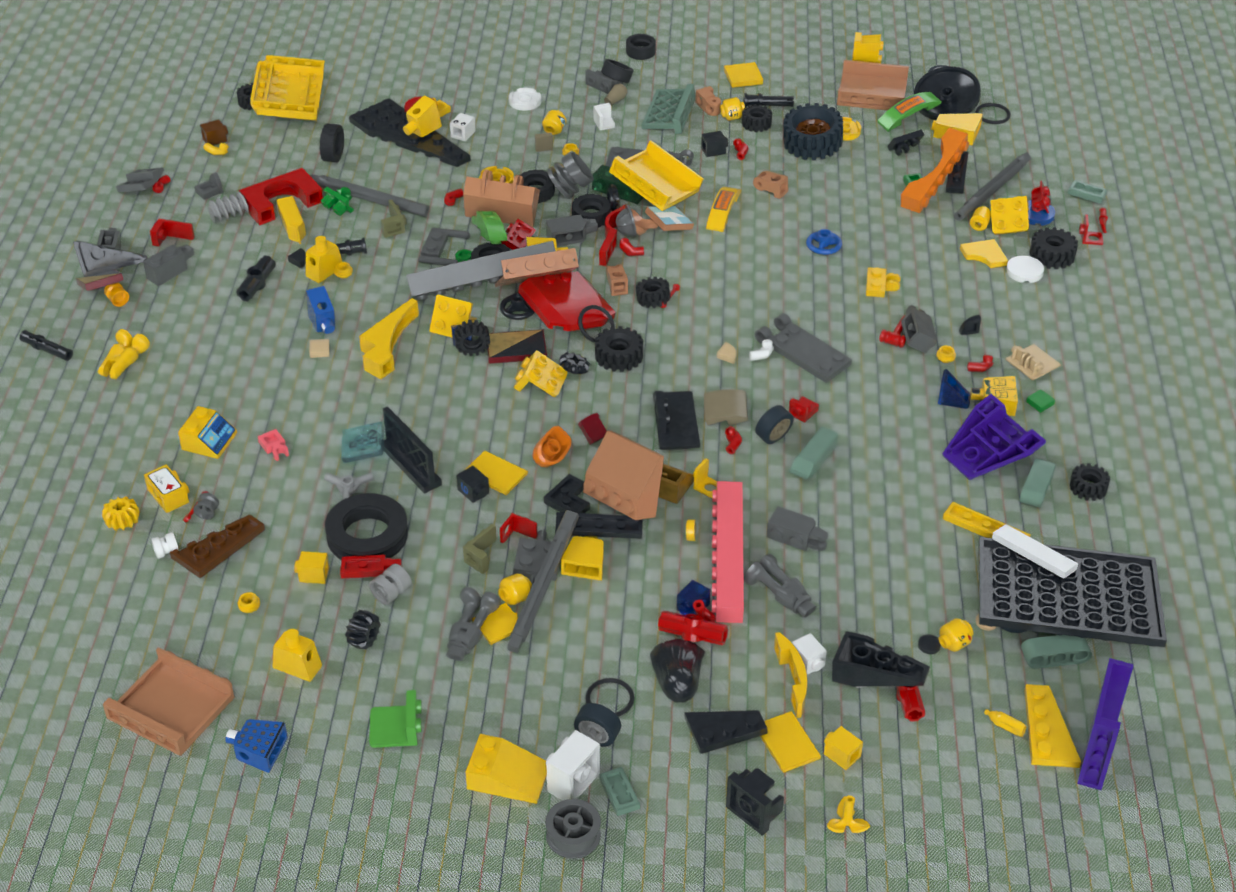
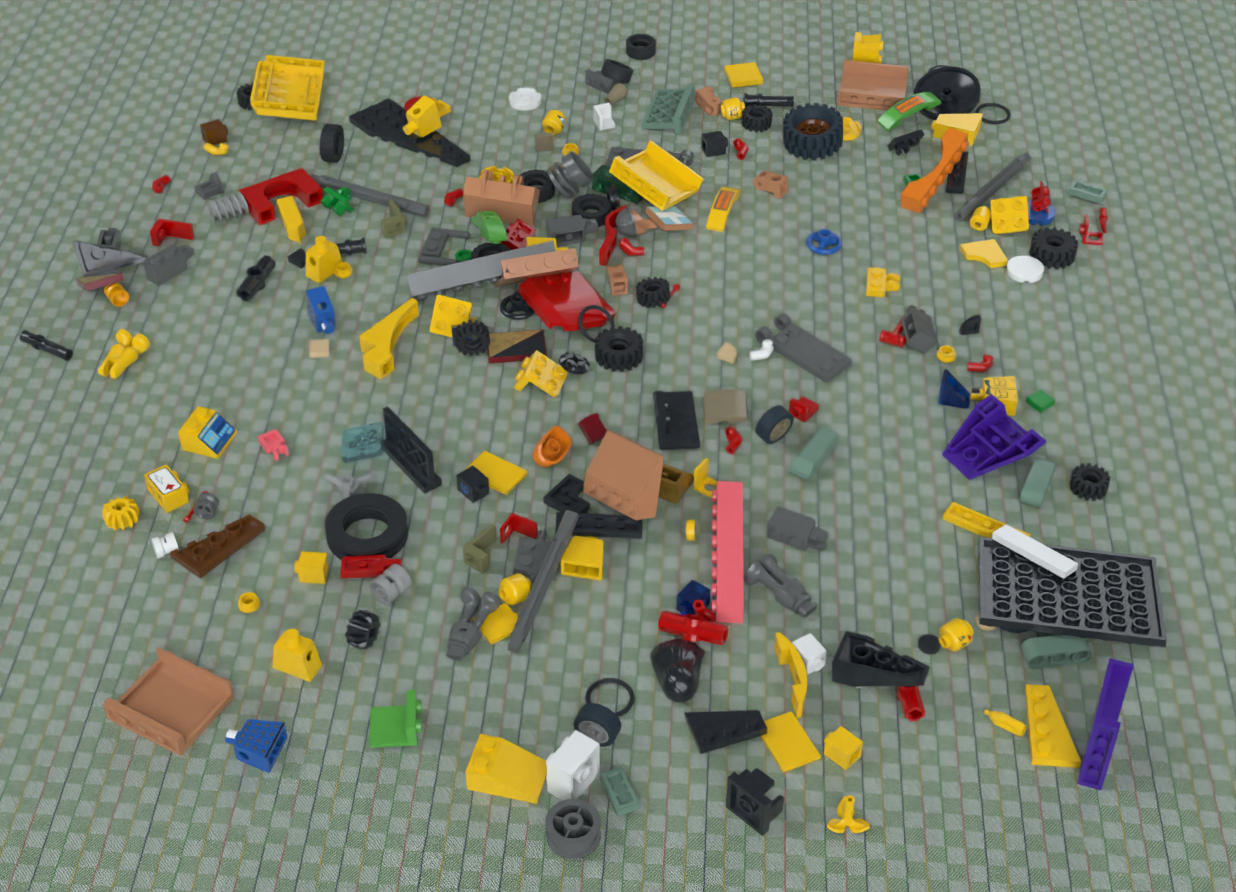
(140, 179): dark grey slope -> none
(462, 126): white brick -> none
(1032, 361): tan hinge -> none

